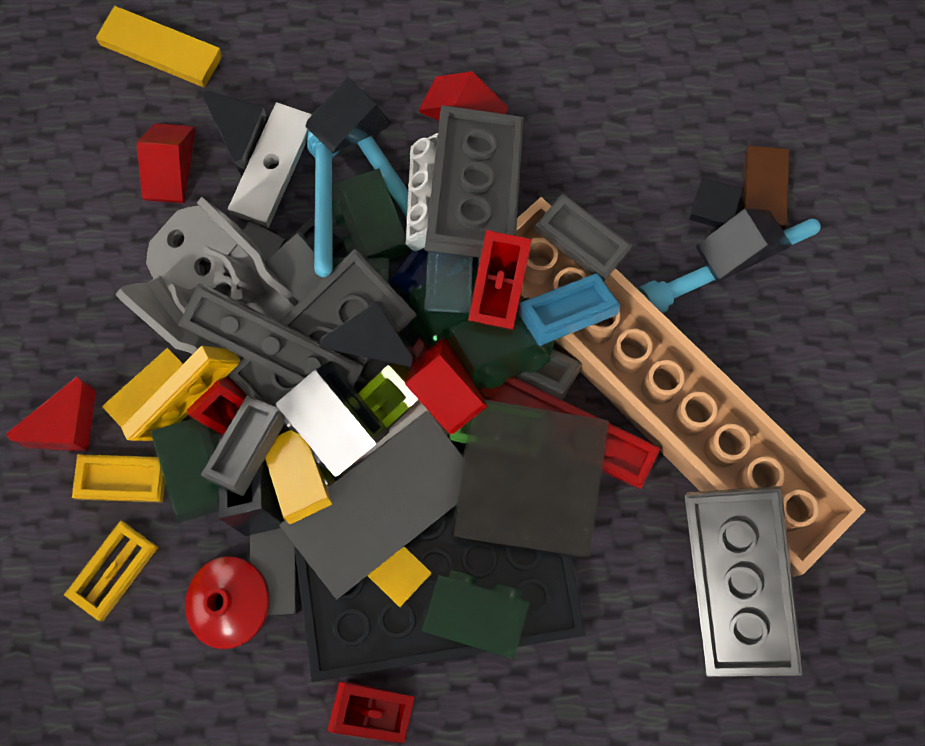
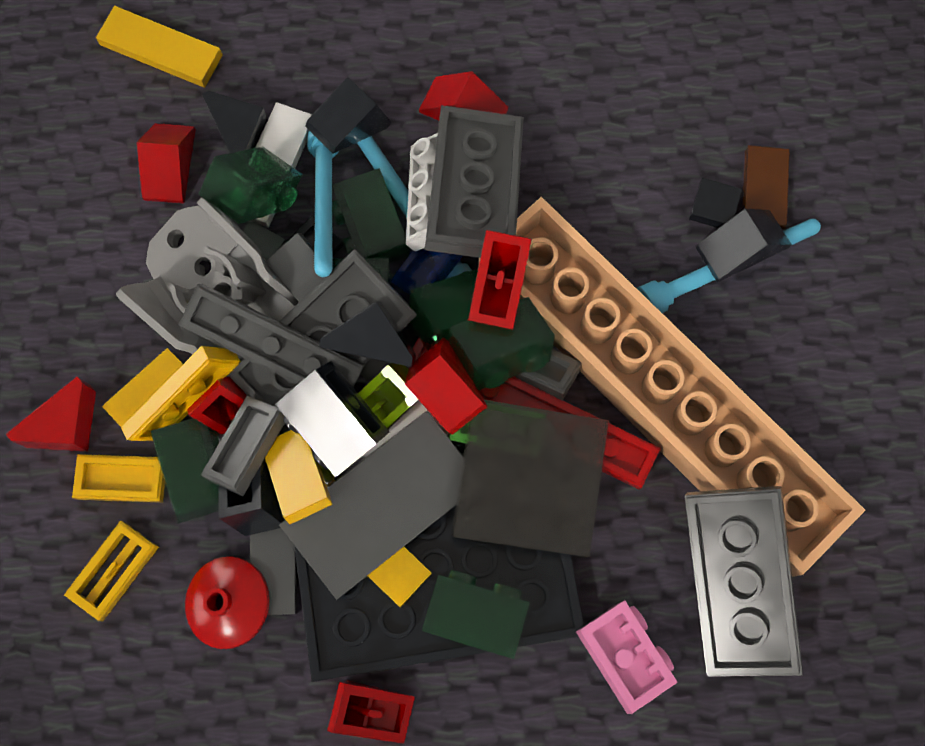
(250, 184): none -> clear green brick
(448, 282): clear light blue tile -> none
(568, 309): dark azure tile -> none
(582, 237): dark grey tile -> none
(627, 656): none -> bright pink bracket

